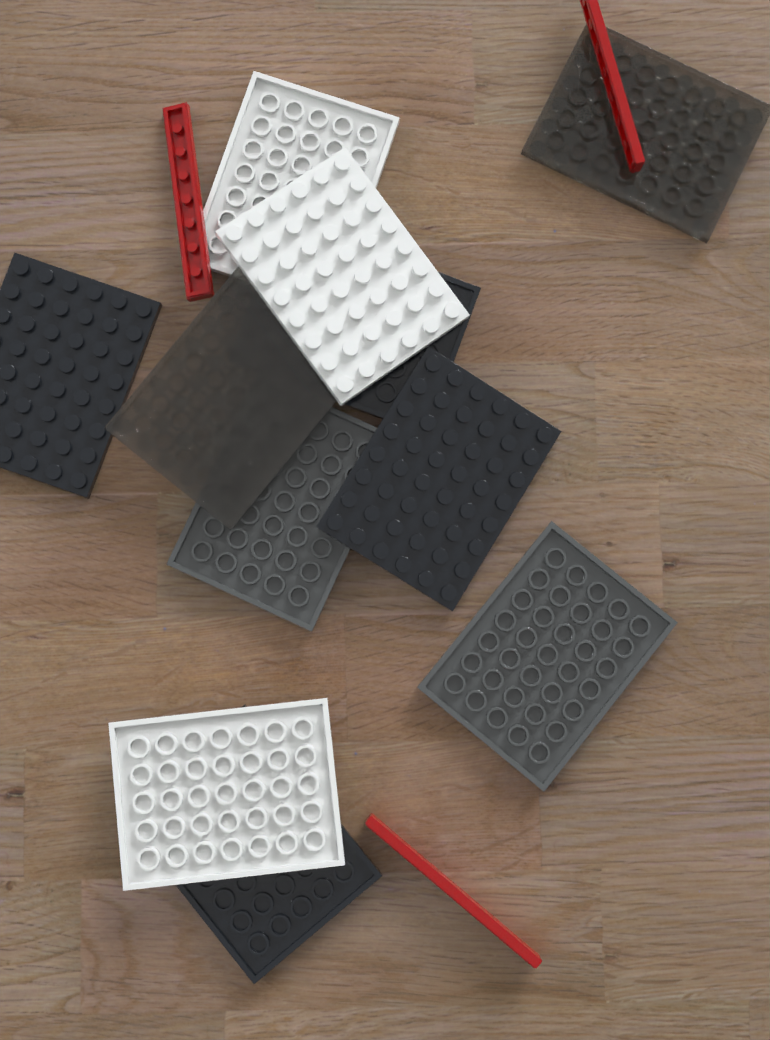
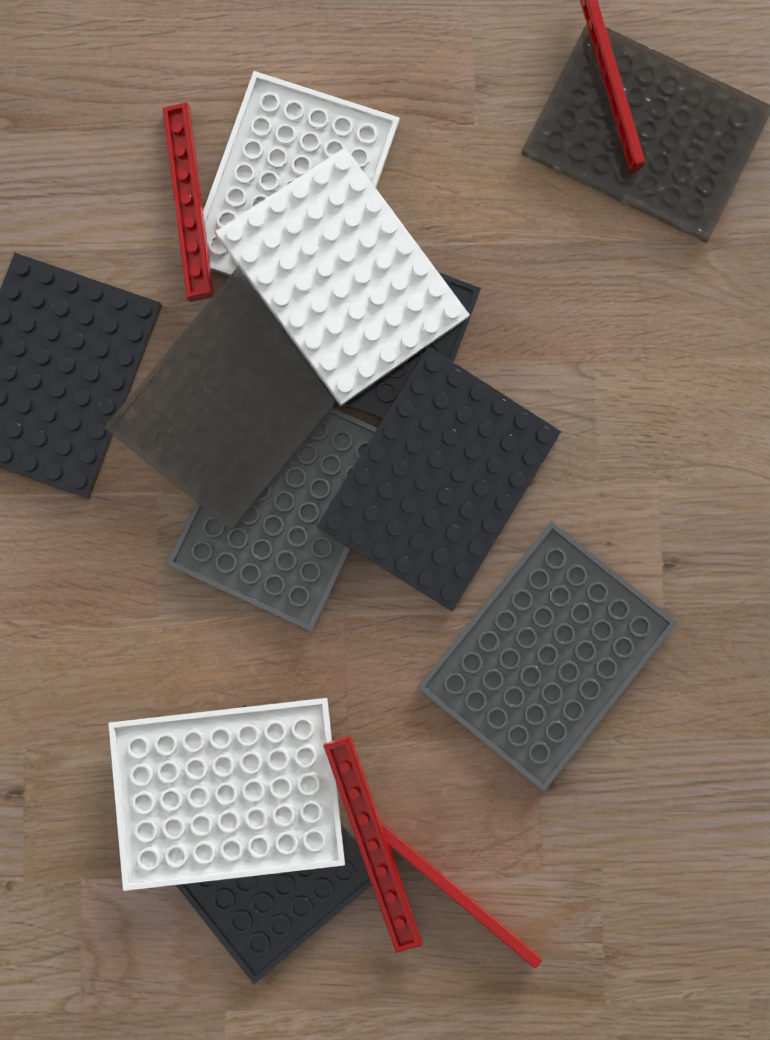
(373, 844): none -> red tile

